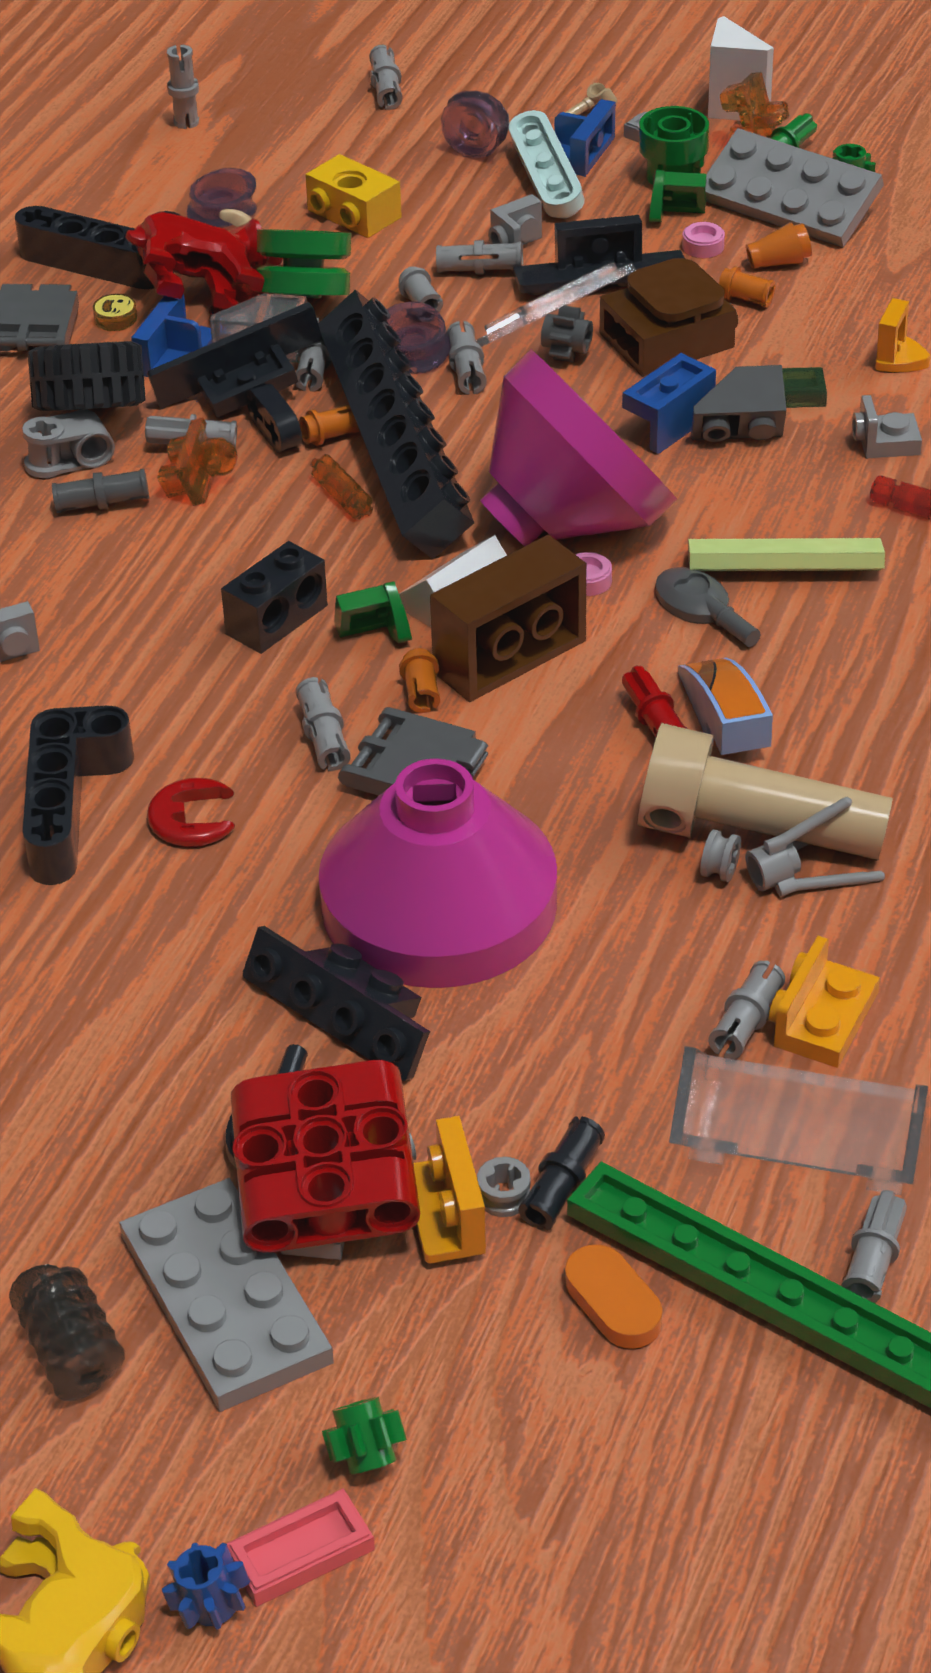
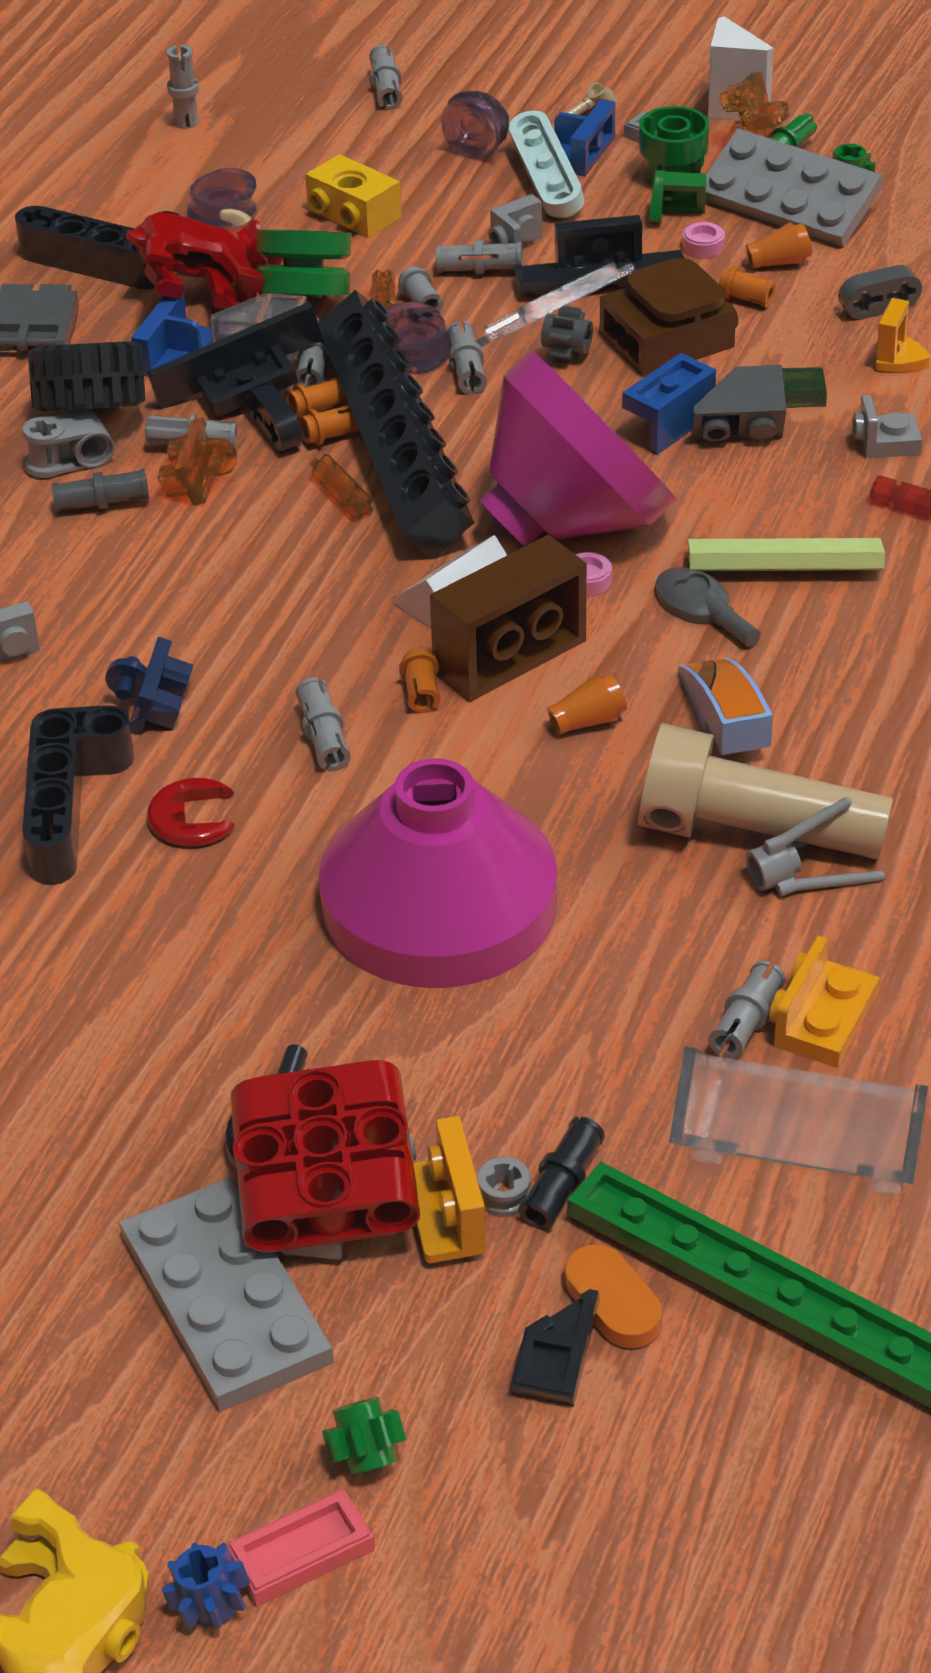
(66, 1329): clear smoke piece -> none
(115, 312): tile -> none
(132, 679): none -> dark blue hips
(274, 597): black brick -> none
(316, 397): none -> orange pin
(342, 996): black bracket -> none
(372, 610): green tile -> none
(384, 287): none -> clear orange axle
(410, 741): dark grey plate -> none
(555, 1352): none -> black tile
(589, 705): none -> orange cone
(652, 704): red axle -> none
(720, 855): light grey bush -> none
(875, 1246): light grey axle -> none
(879, 291): none -> dark grey beam

